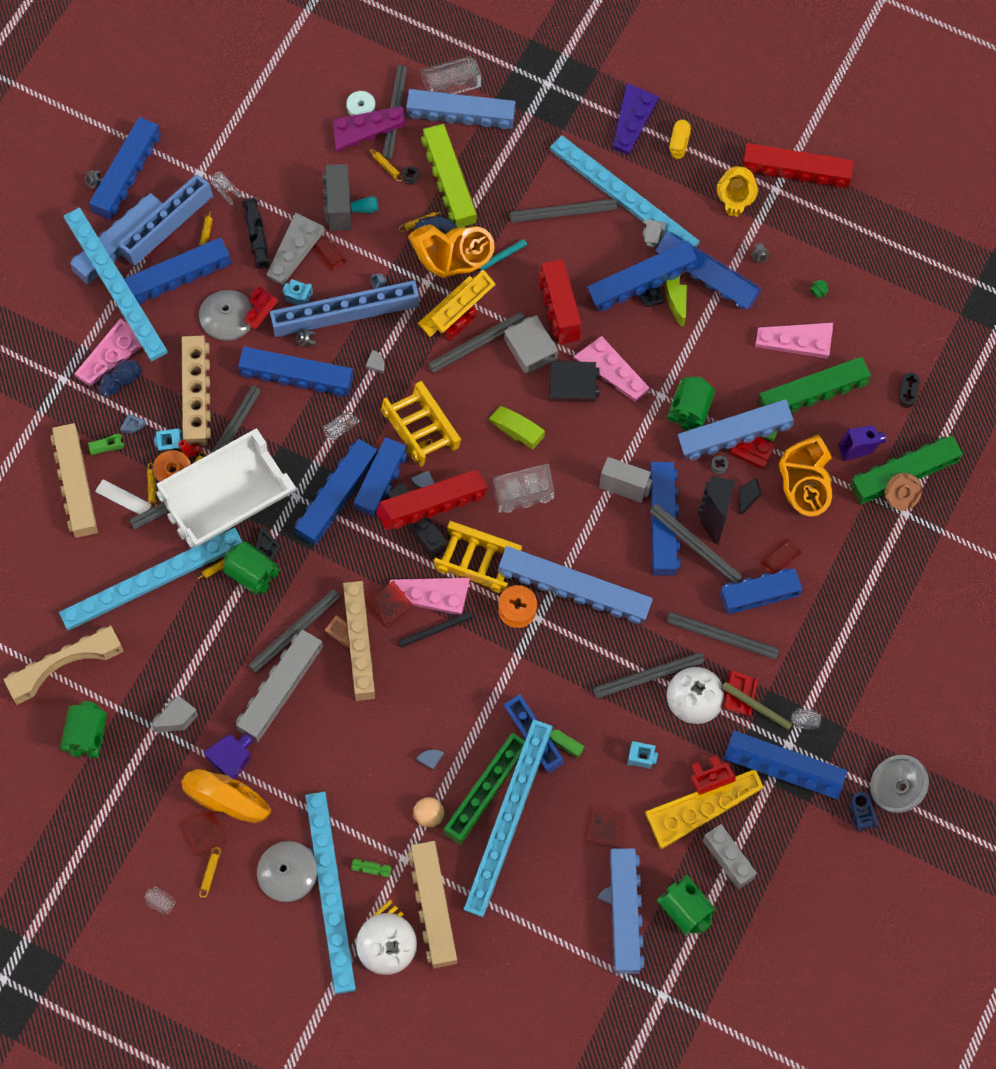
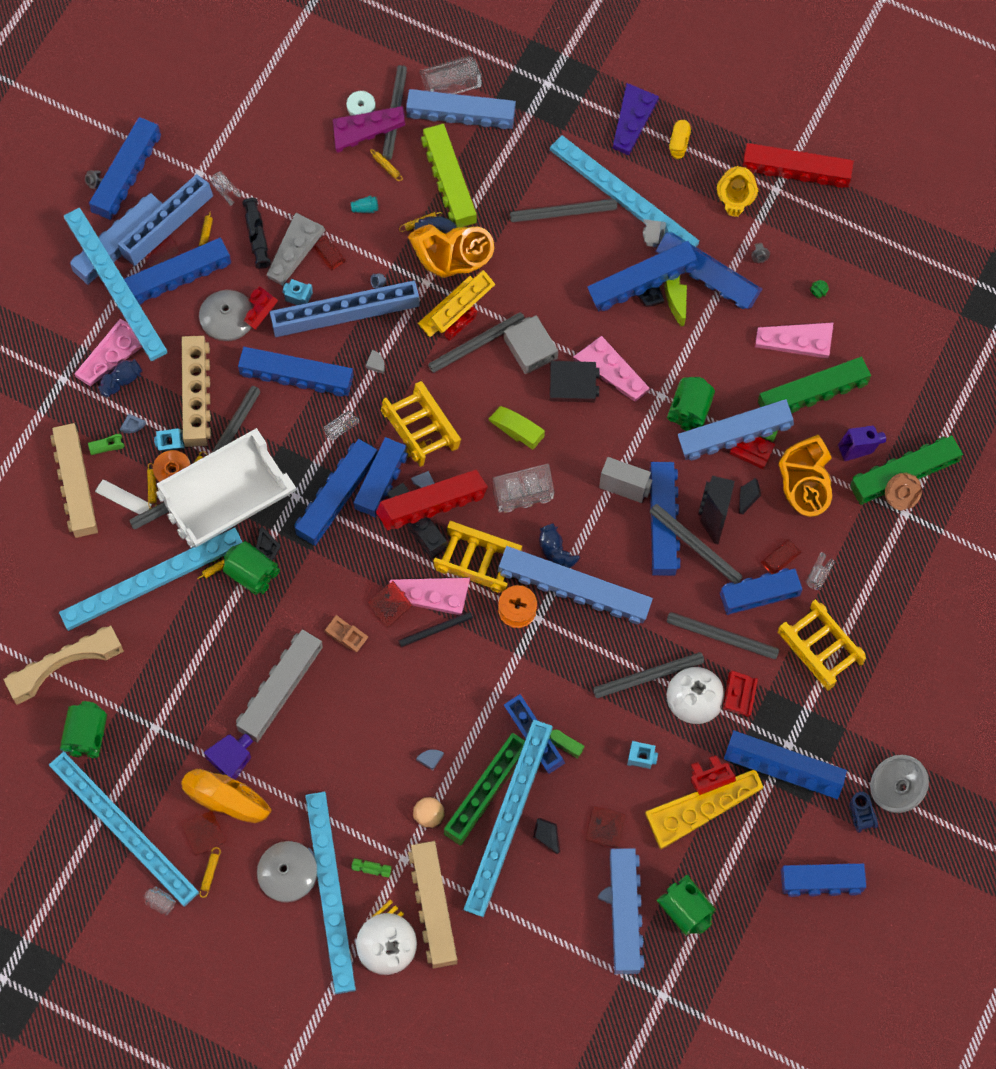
(124, 829): none -> medium azure plate
(175, 717): light grey slope -> none
(189, 450): red arm -> none
(303, 338): flat silver plate -> none
(307, 619): dark grey axle -> none
(337, 197): dark grey brick -> none
(359, 641): tan arch -> none
(410, 169): black bush -> none
(505, 253): teal bar -> none
(547, 834): none -> black piece
(552, 547): none -> dark blue animal
(560, 302): red brick -> none
(721, 470): dark grey bush -> none
(729, 856): light grey brick -> none
(756, 705): olive bar -> none
(806, 719): clear brick -> none
(815, 662): none -> yellow fence
(819, 573): none -> clear hinge
(823, 879): none -> blue brick
(904, 389): black beam -> none

